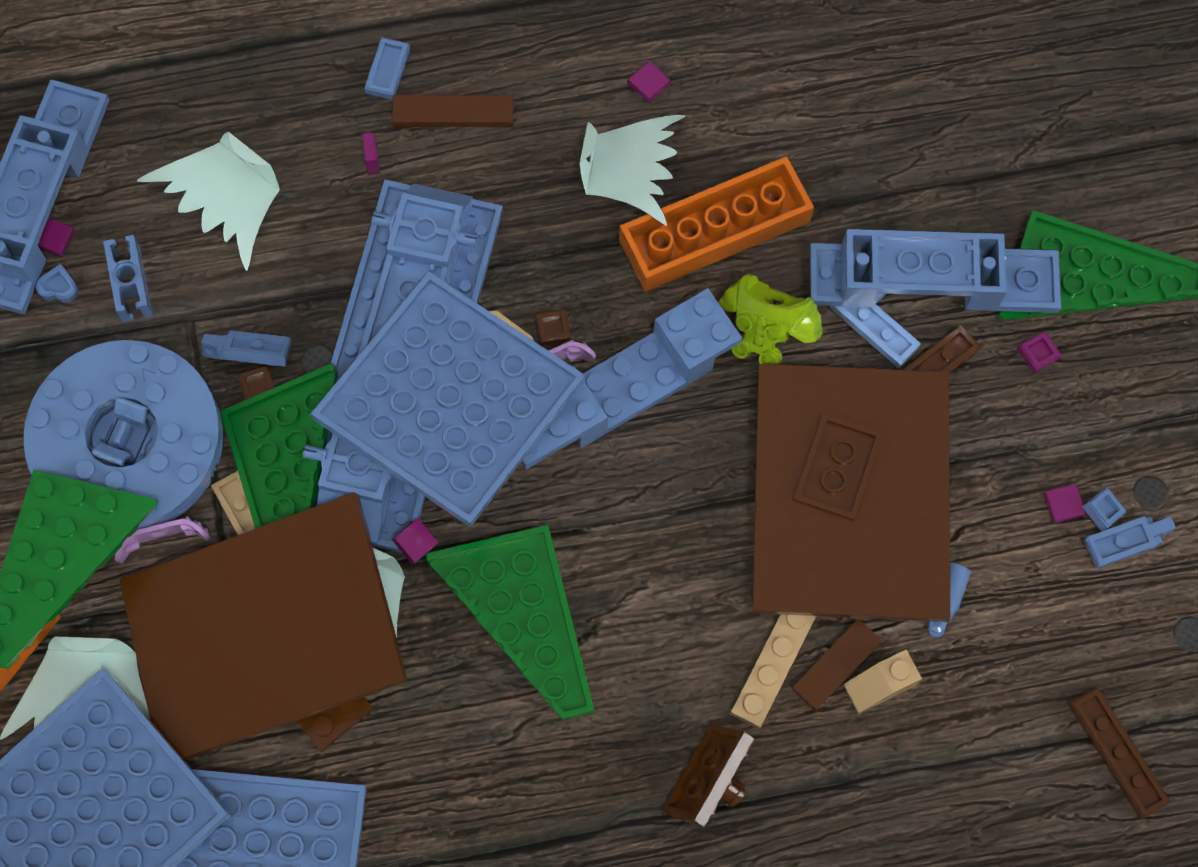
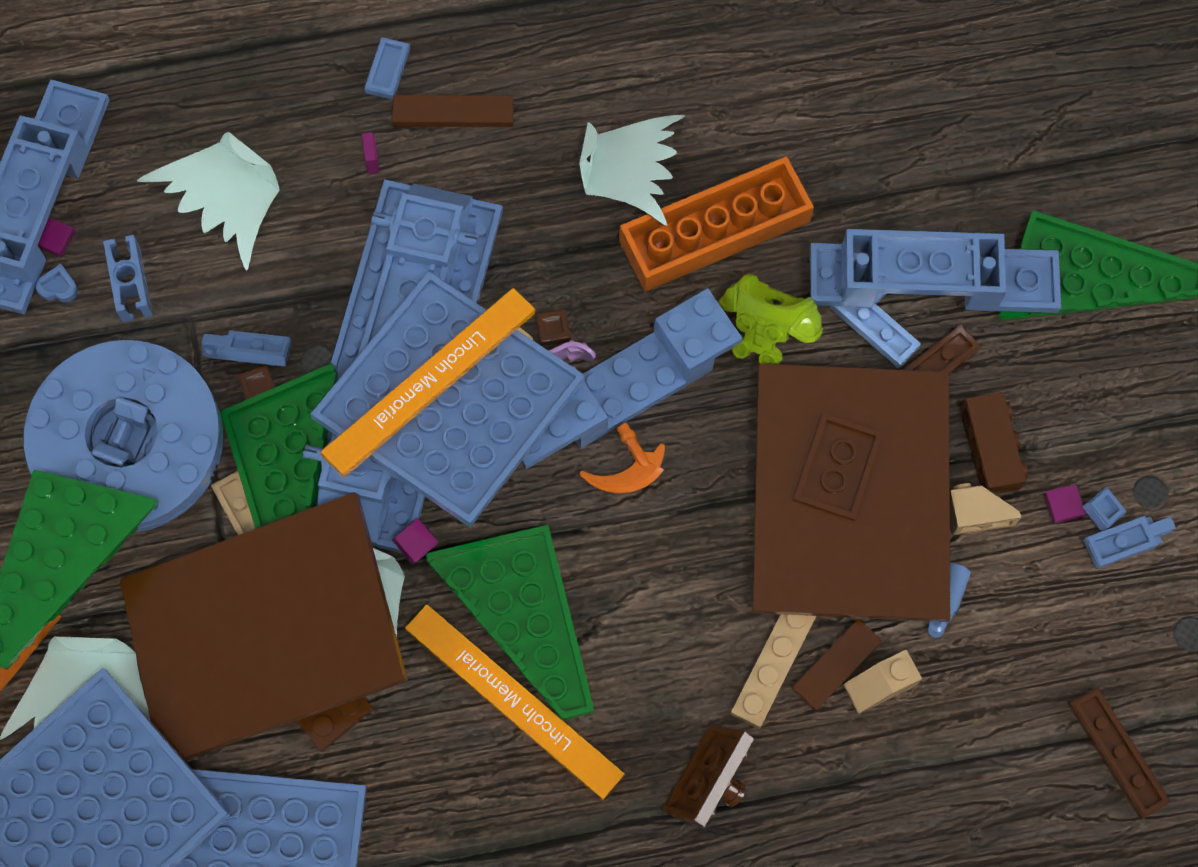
(150, 533): lavender piece -> none
(427, 383): none -> light orange tile
(515, 702): none -> light orange tile
(639, 475): none -> orange piece
(649, 82): magenta tile -> none
(979, 510): none -> tan slope
(994, 443): none -> reddish brown brick
(1039, 352): magenta tile -> none

